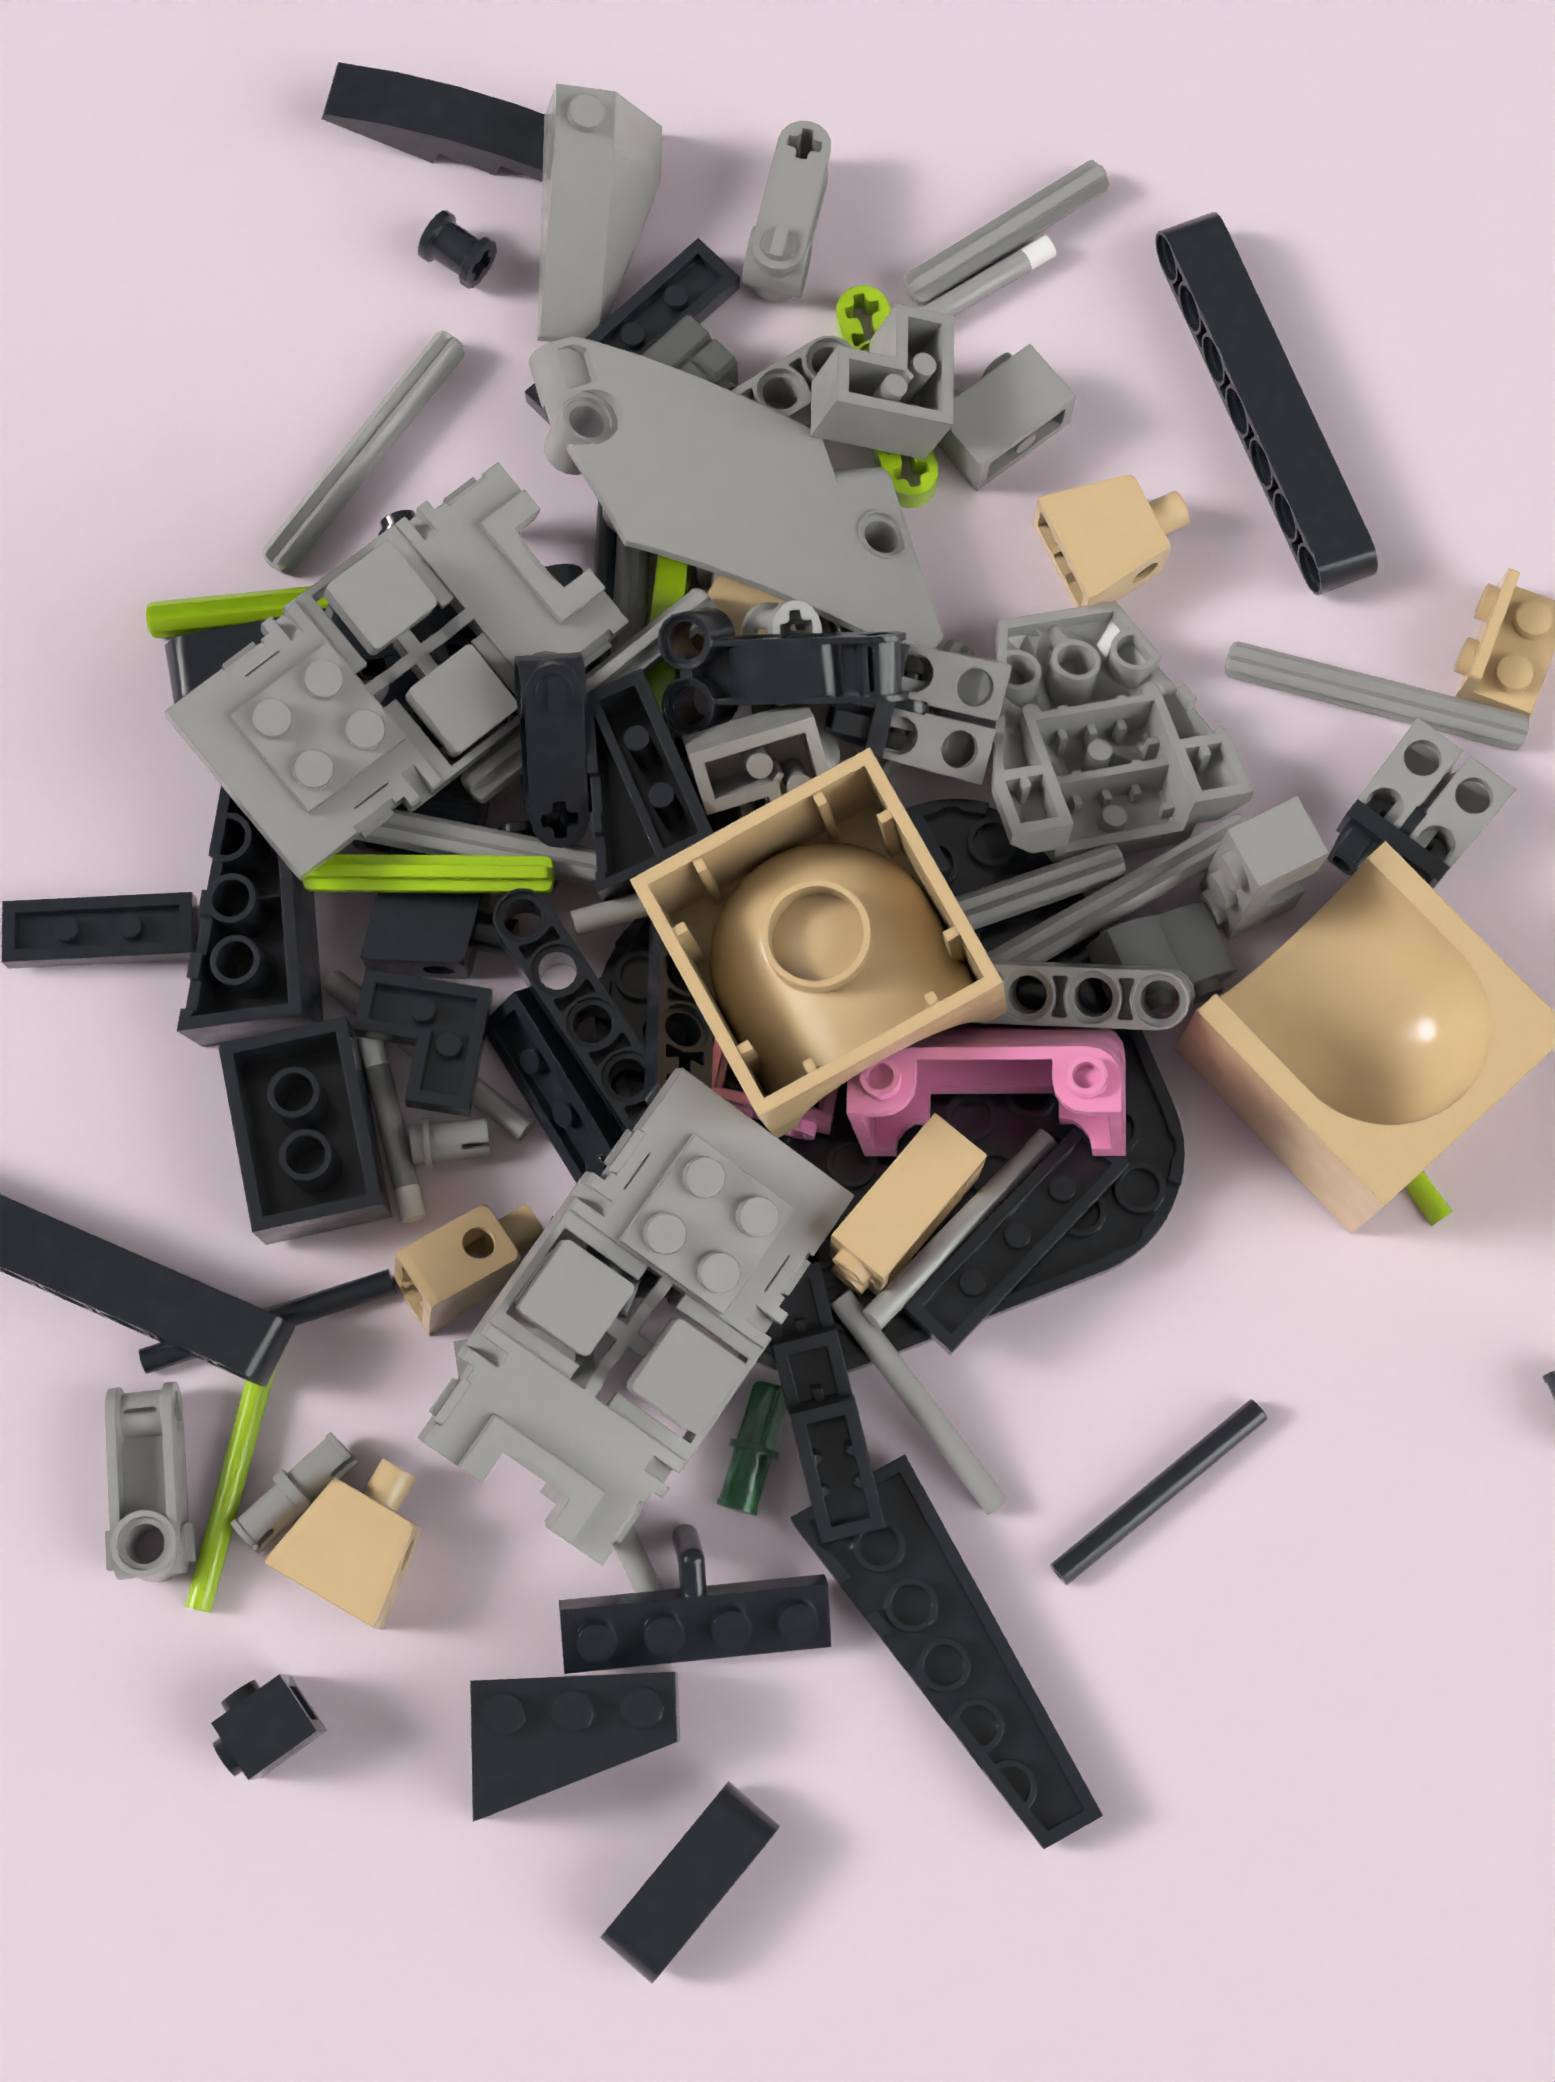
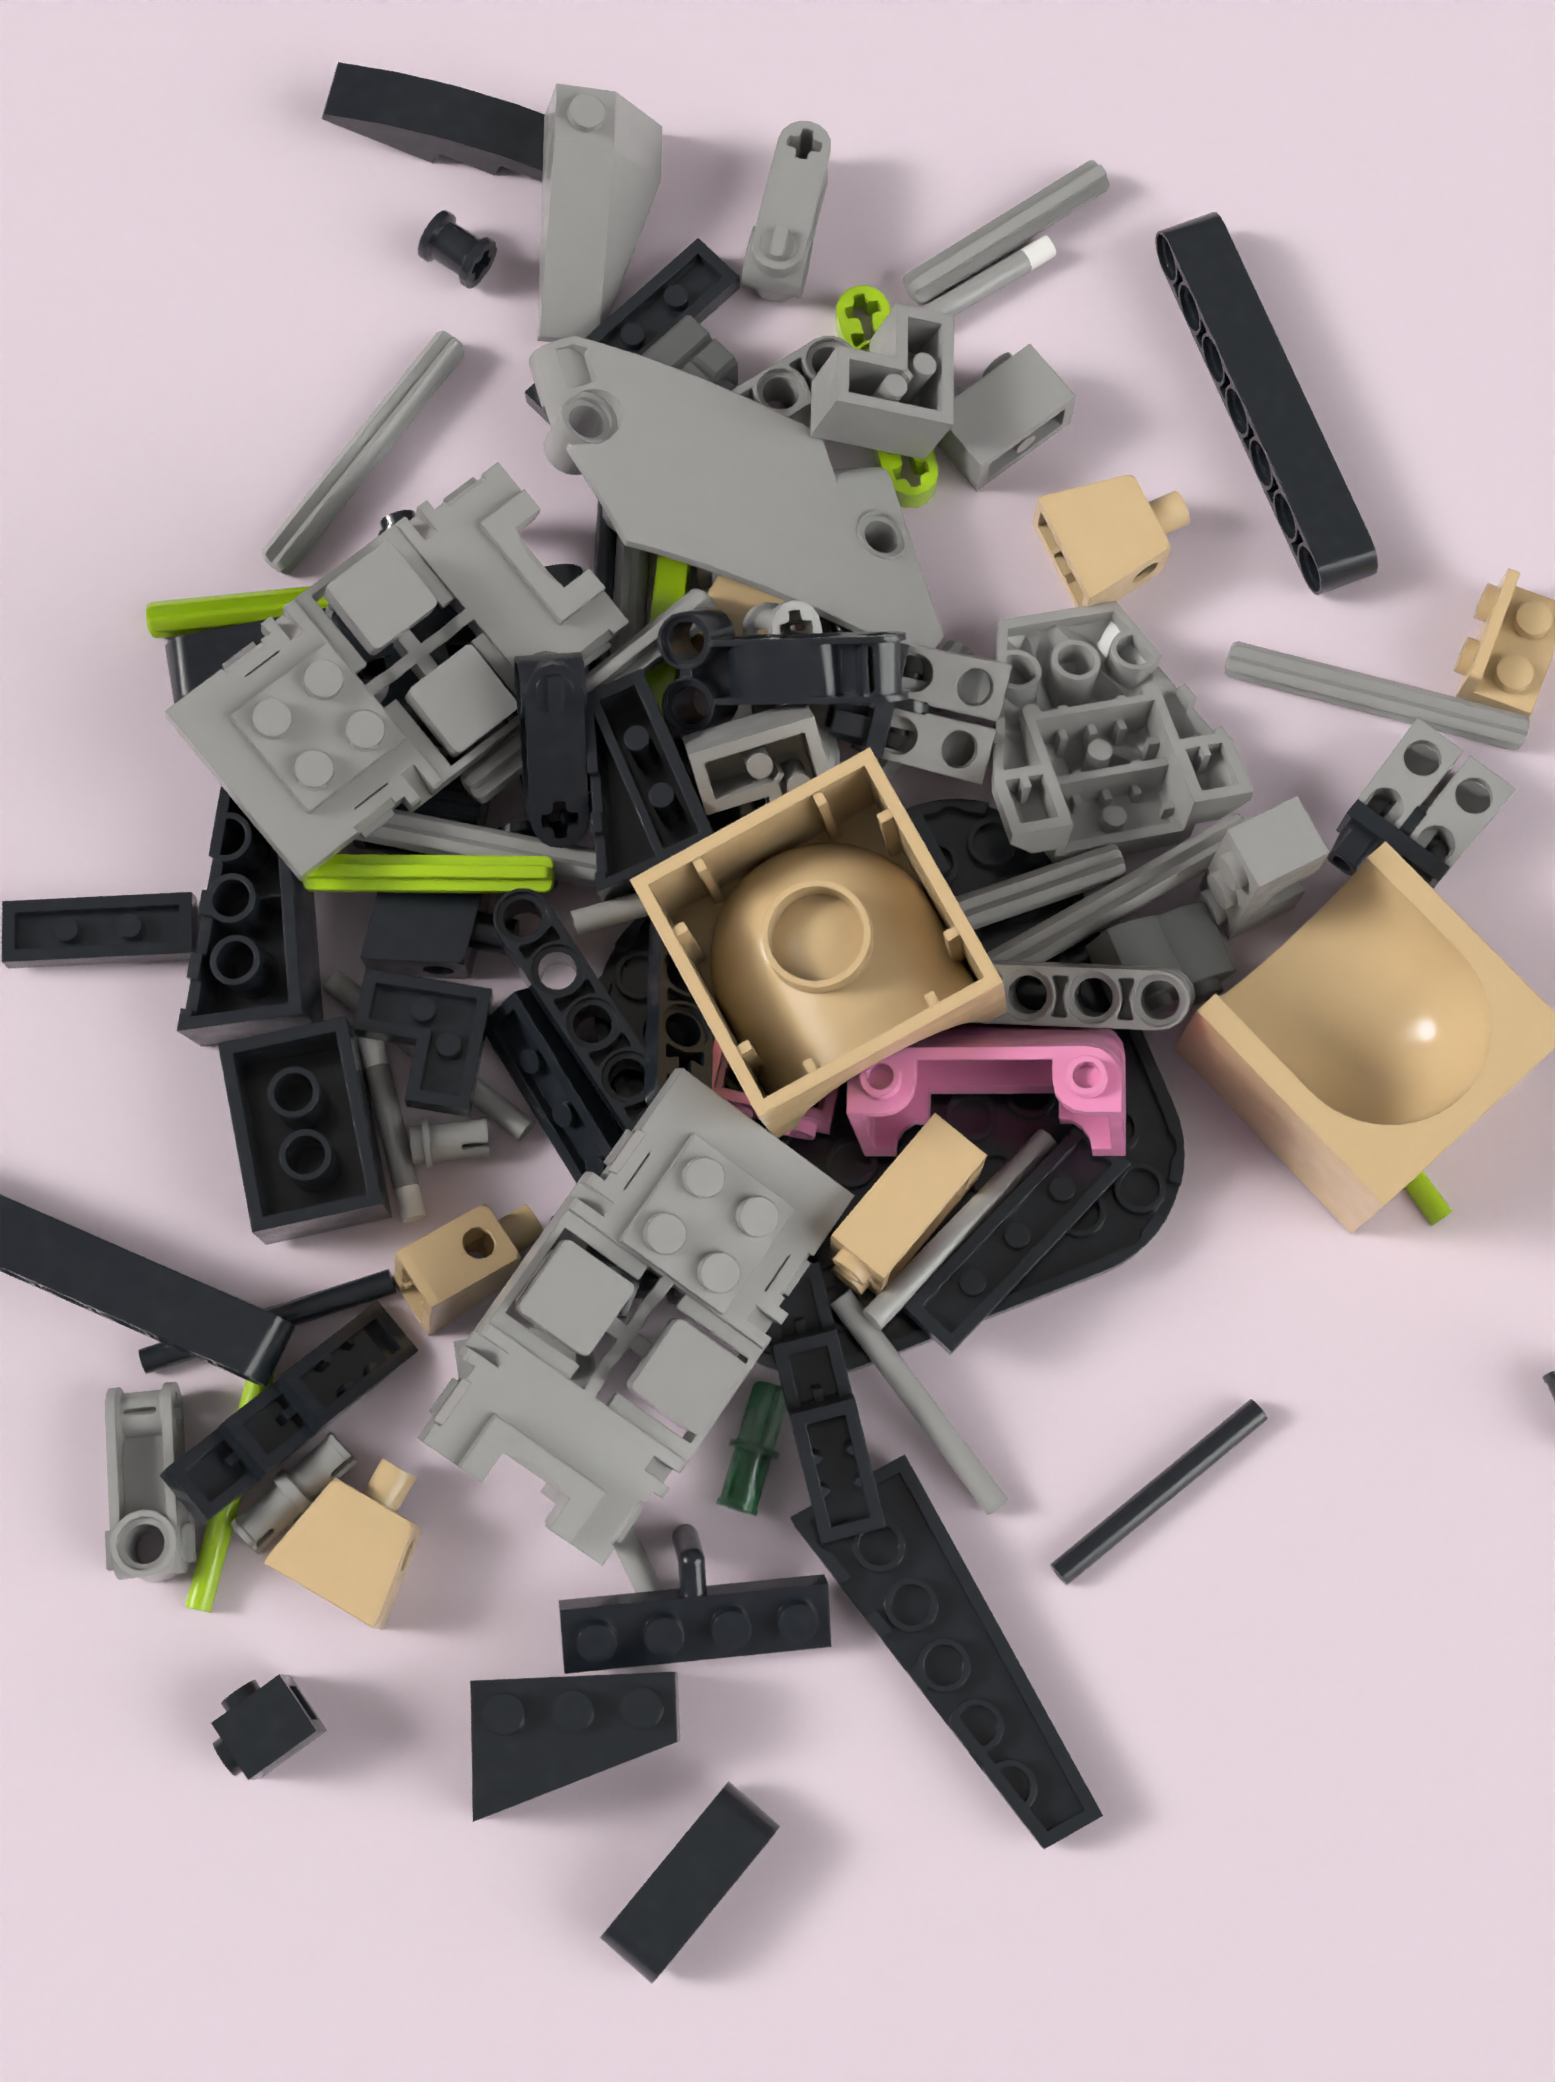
(288, 1413): none -> black slope

